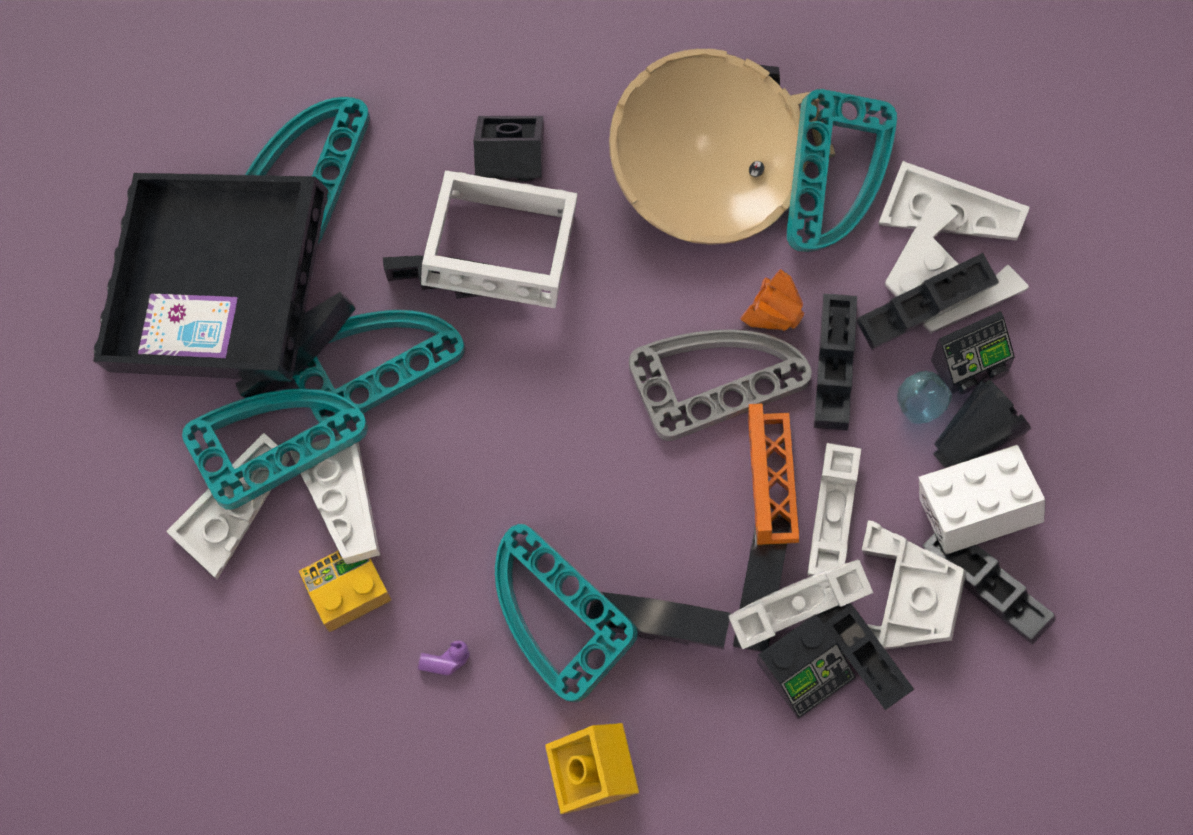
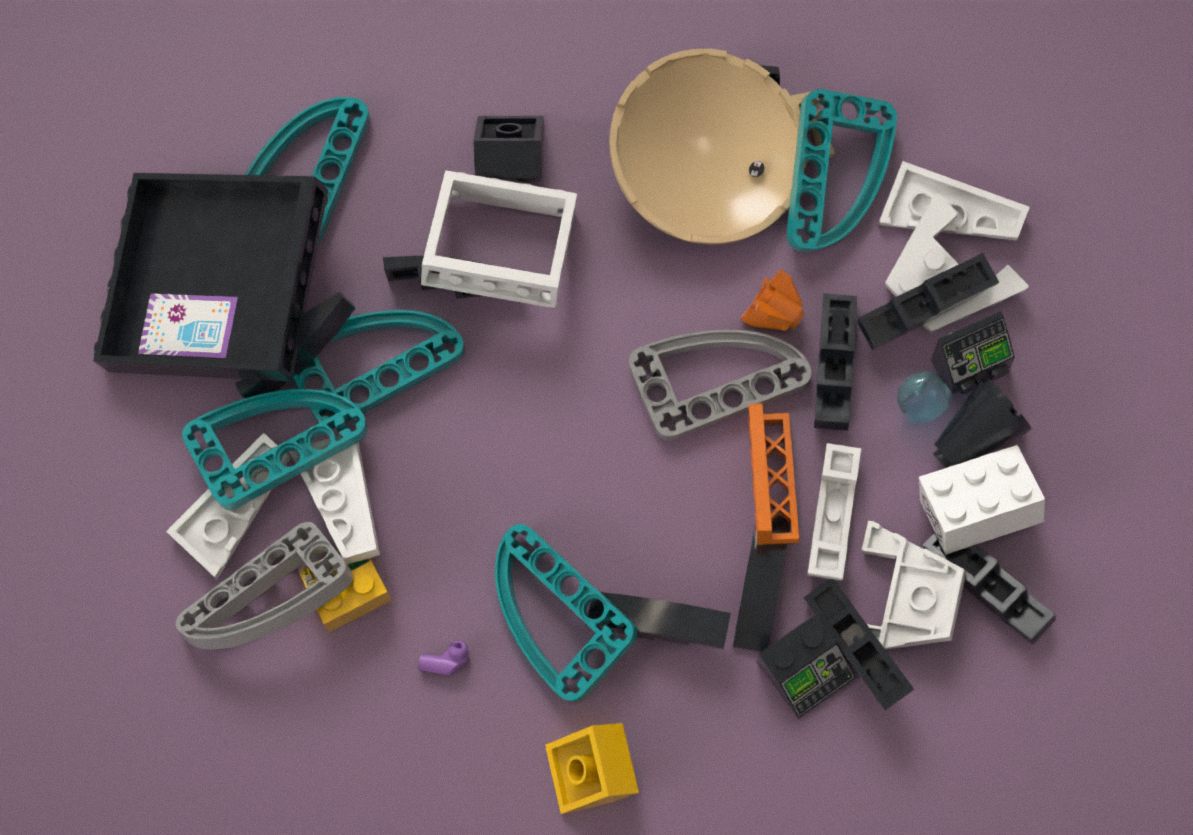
(205, 633): none -> light grey beam
(799, 602): white slope -> none

